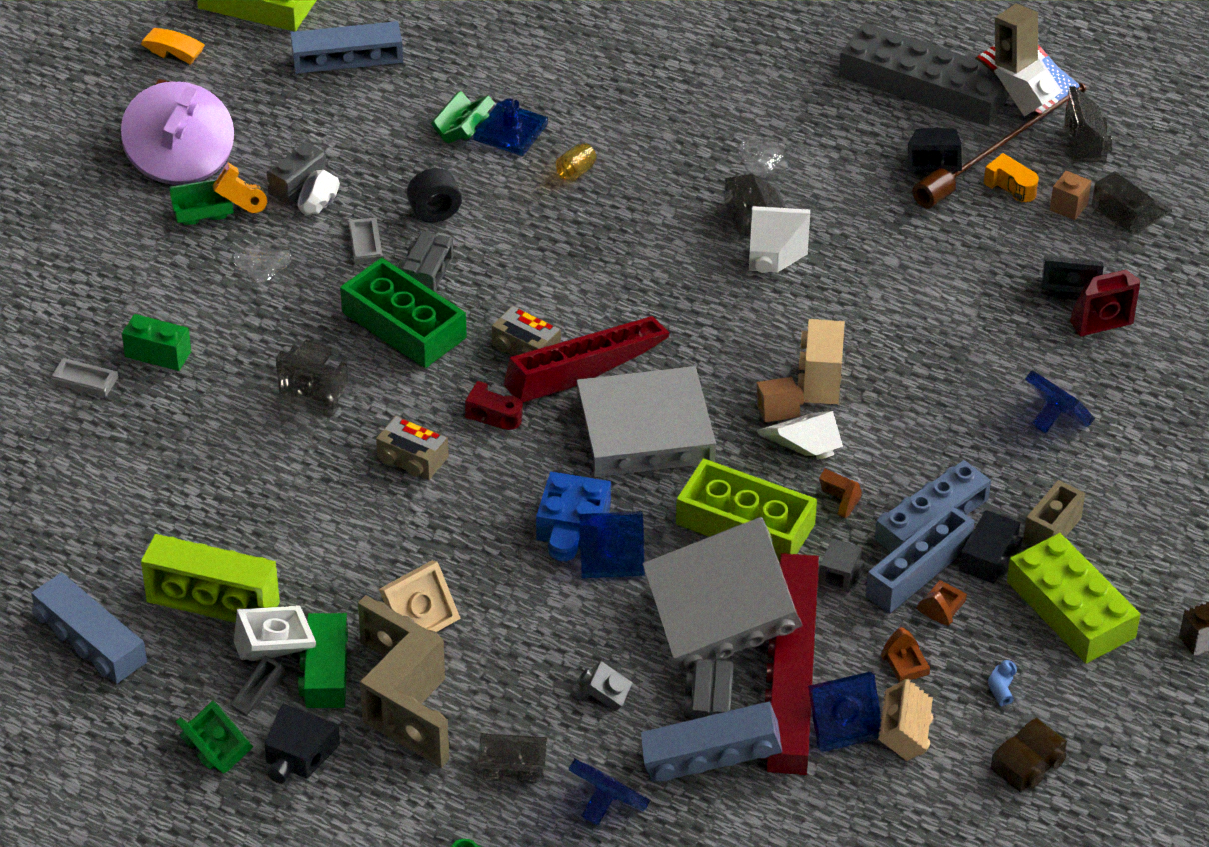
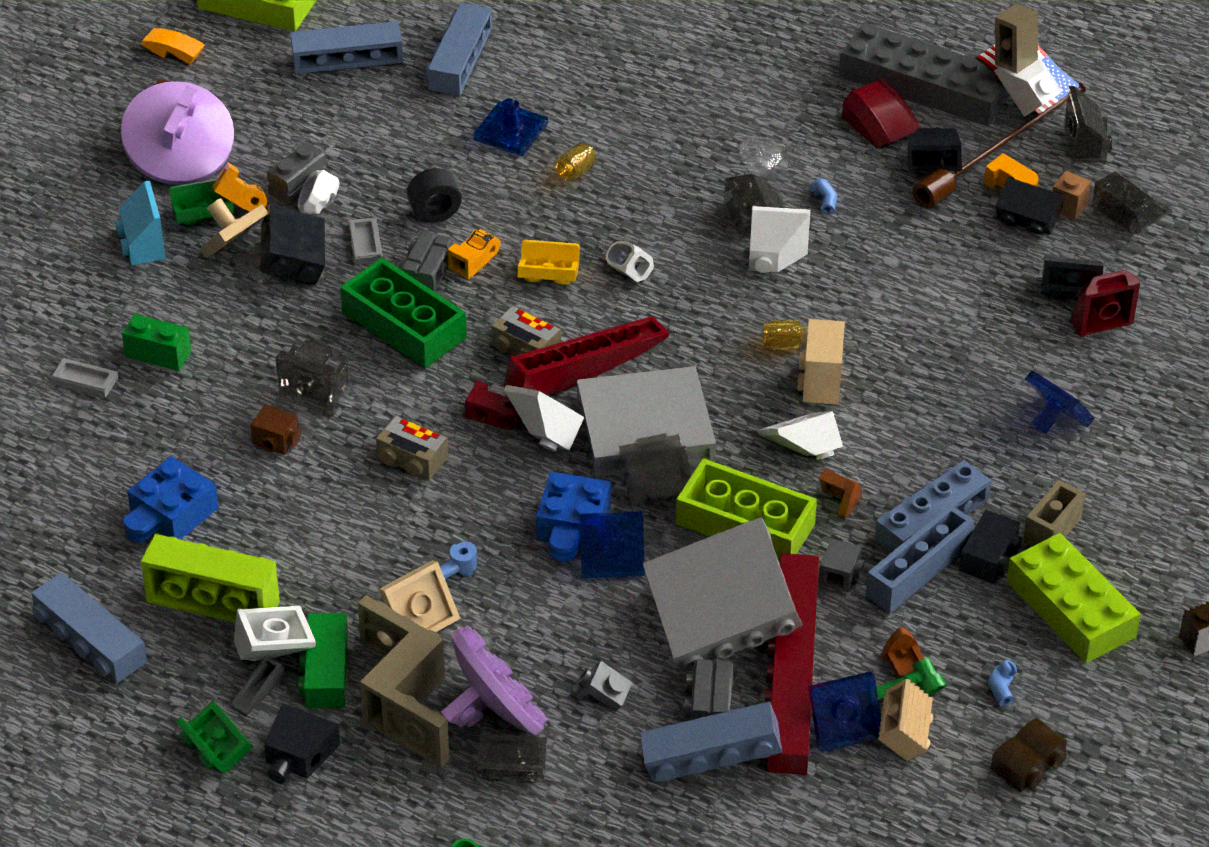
(140, 227): none -> medium azure slope
(169, 502): none -> blue brick
(230, 227): none -> tan tile
(275, 430): none -> reddish brown brick
(292, 245): none -> black brick
(459, 49): none -> sand blue brick
(461, 116): green bracket -> none
(462, 560): none -> medium blue leg
(474, 252): none -> light orange leg
(489, 687): none -> lavender bracket
(545, 417): none -> white slope
(549, 261): none -> yellow bracket
(606, 790): clear blue tile -> none
(630, 260): none -> white rock
(654, 469): none -> clear smoke panel
(779, 399): medium nougat brick -> none
(783, 334): none -> clear yellow brick
(823, 188): none -> medium blue arm
(879, 113): none -> dark red slope
(923, 676): none -> green brick
(942, 603): dark orange tile -> none
(1029, 206): none -> black brick

